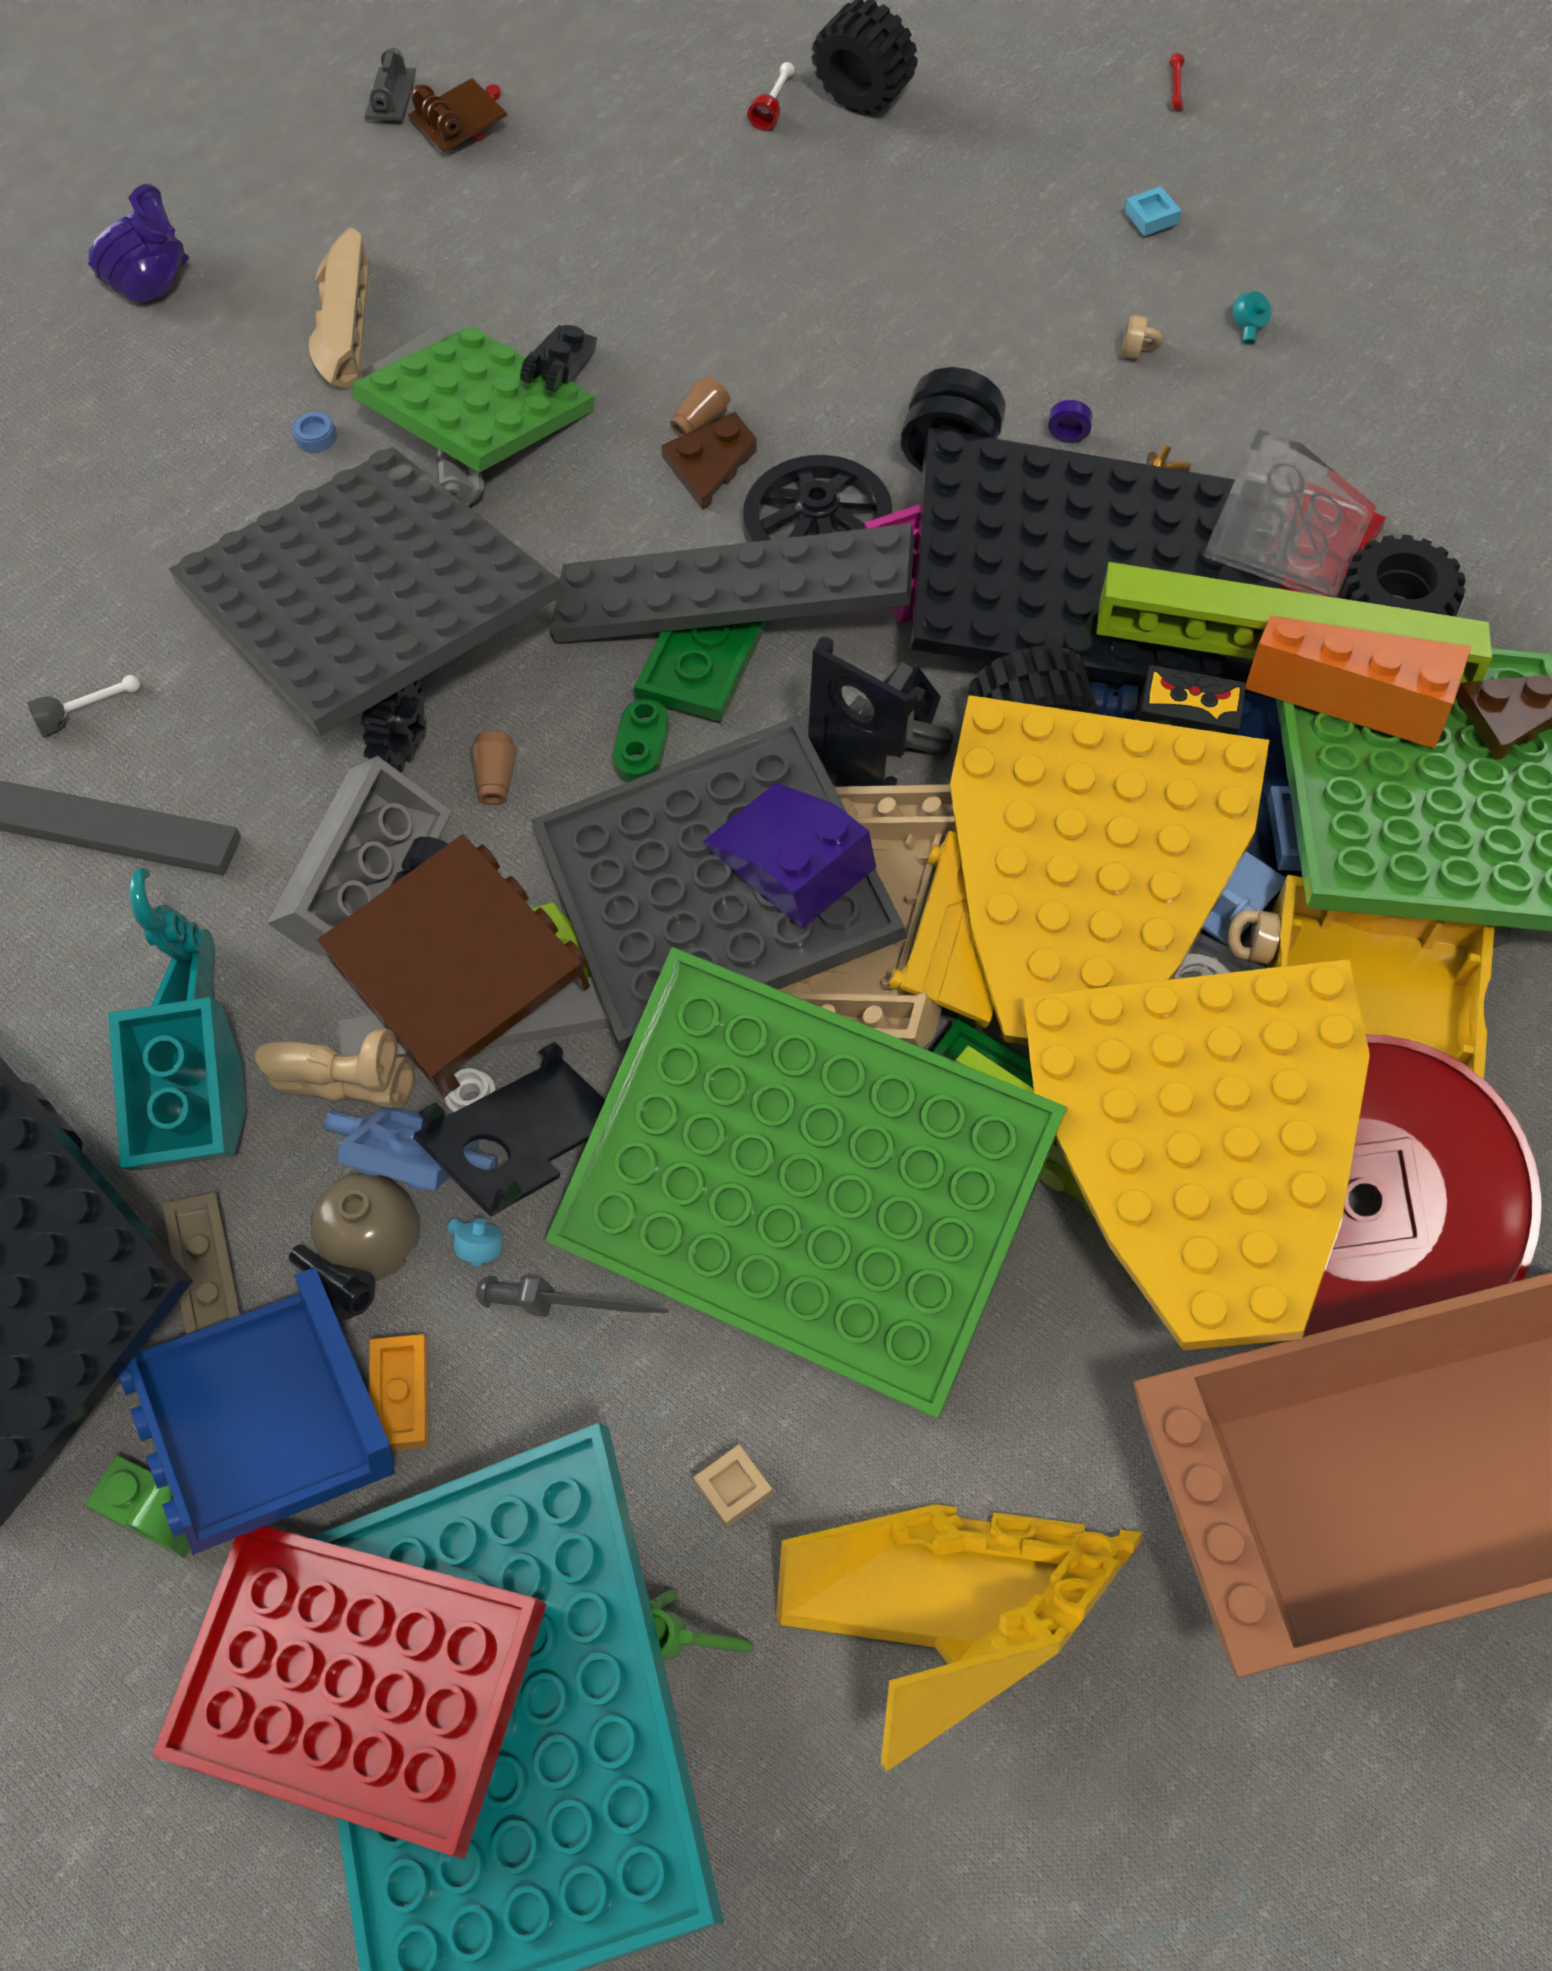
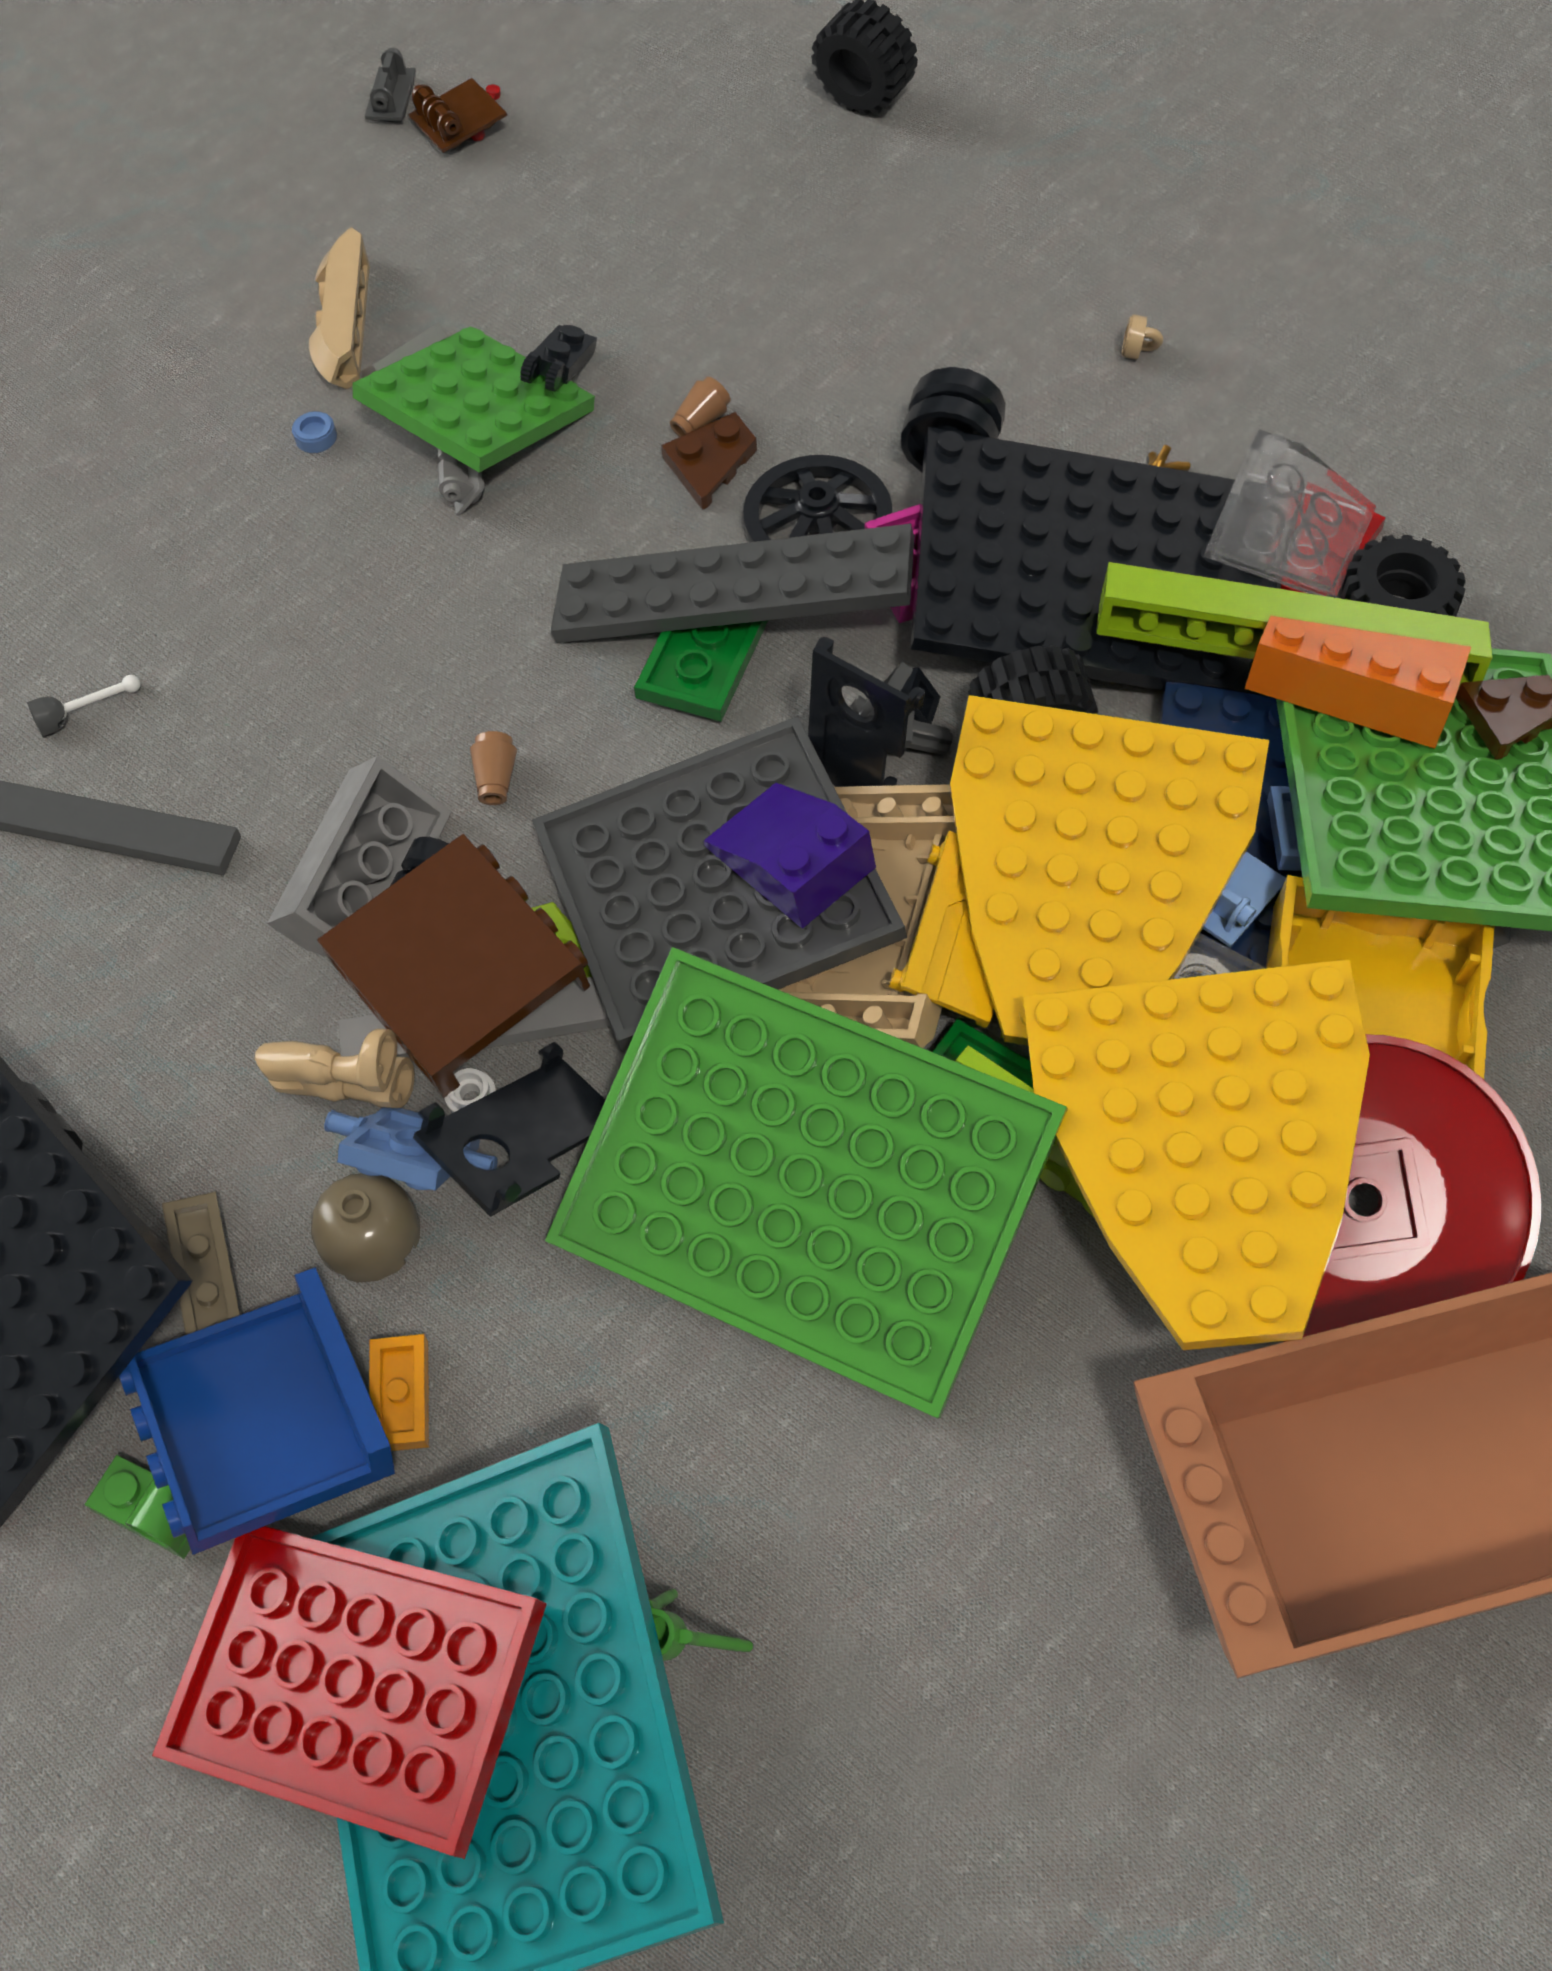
(139, 250): dark purple head -> none
(177, 1059): teal slope -> none
(346, 1287): black cone -> none
(362, 587): dark grey plate -> none
(395, 726): black gear -> none
(476, 1241): medium azure piece -> none
(537, 1296): dark grey sword -> none
(641, 737): green plate -> none
(733, 1486): tan plate -> none
(769, 110): red hinge -> none
(976, 1590): yellow windscreen -> none
(1070, 421): dark purple tile -> none
(1115, 703): dark blue wheel -> none
(1152, 211): medium azure plate -> none
(1176, 62): red hinge -> none
(1192, 700): brick -> none
(1251, 314): teal piece -> none
(1262, 937): tan tile -> none

